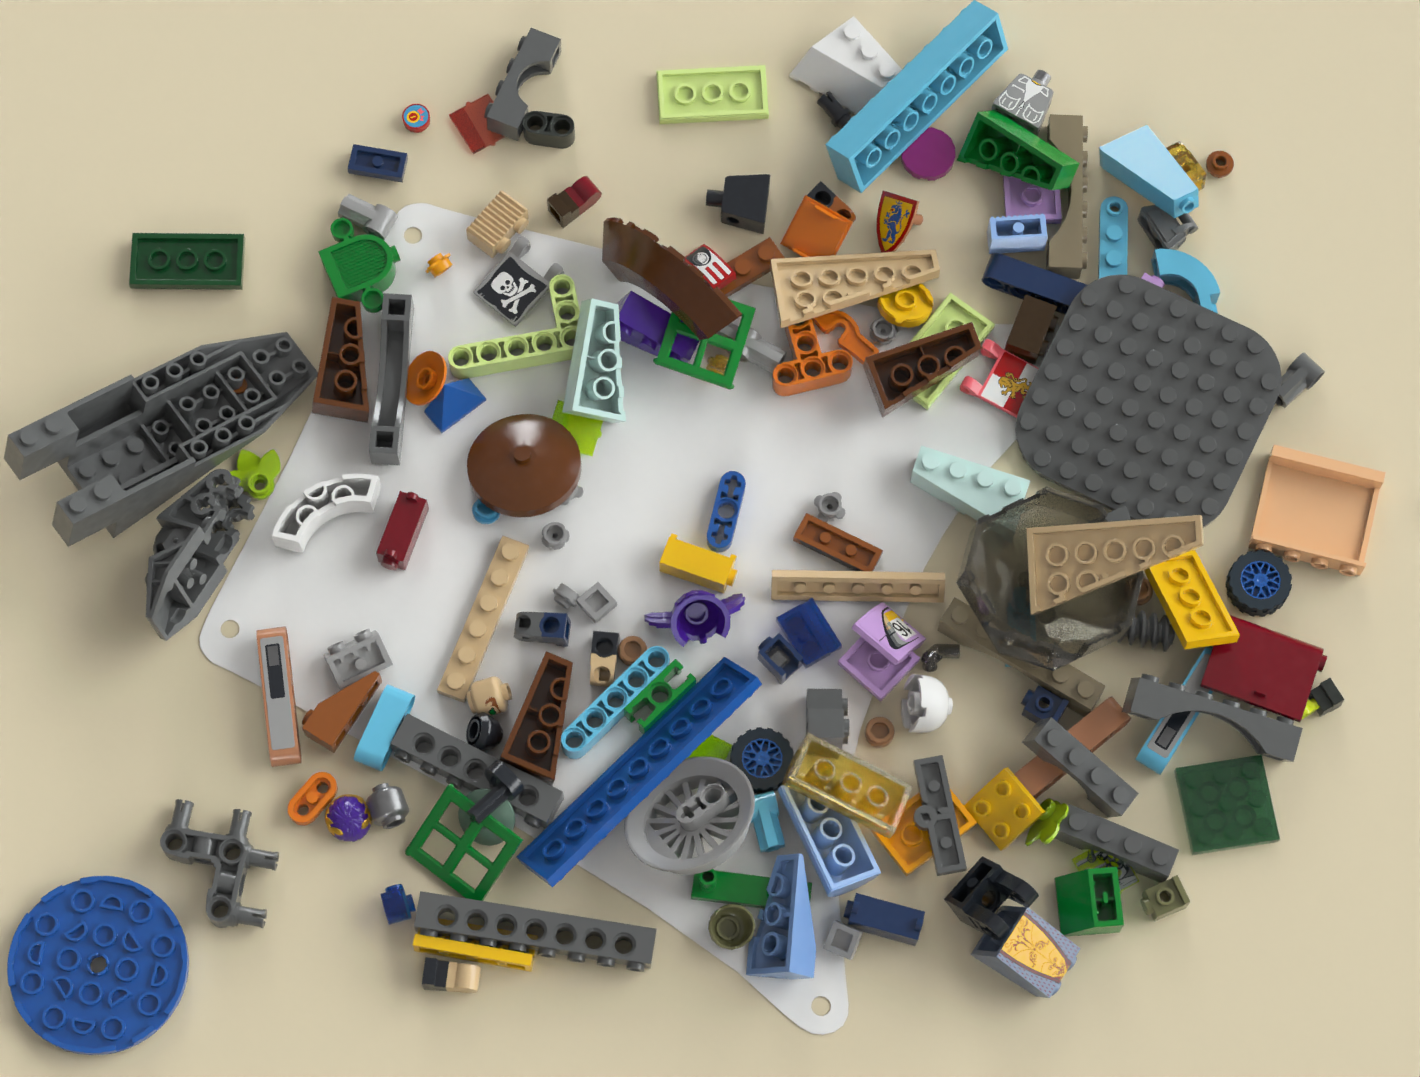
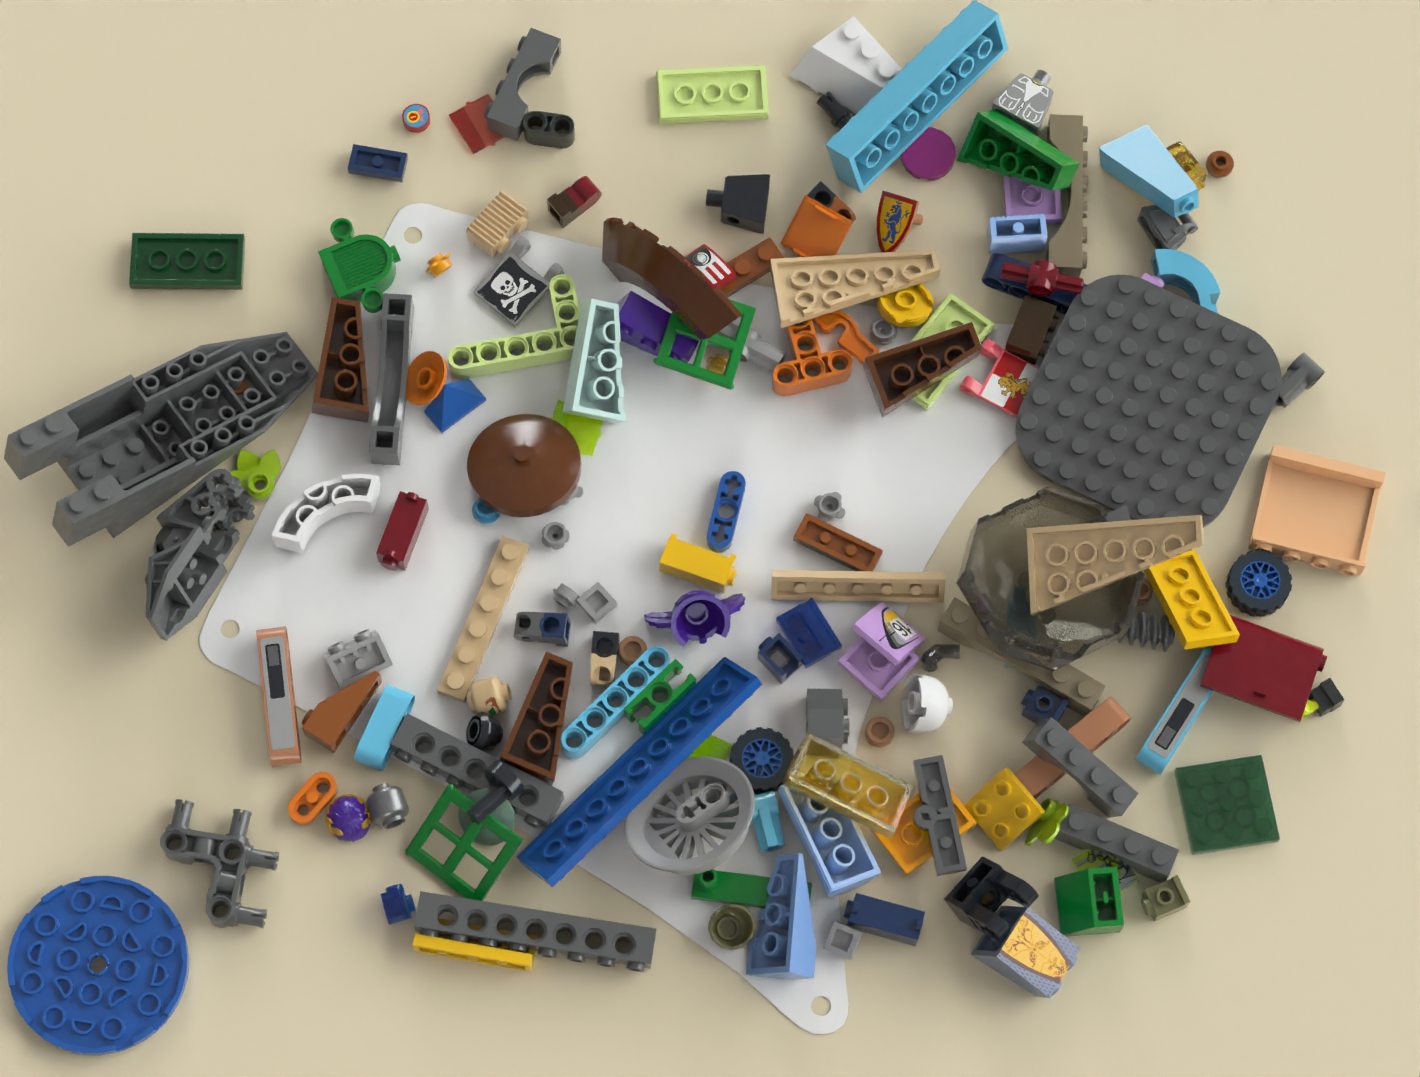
(373, 219): light grey piece -> none
(450, 976): leg -> none
(965, 484): light aqua wedge -> none
(1042, 278): none -> dark red axle
(1113, 238): medium azure plate -> none
(1267, 736): dark grey arch -> none

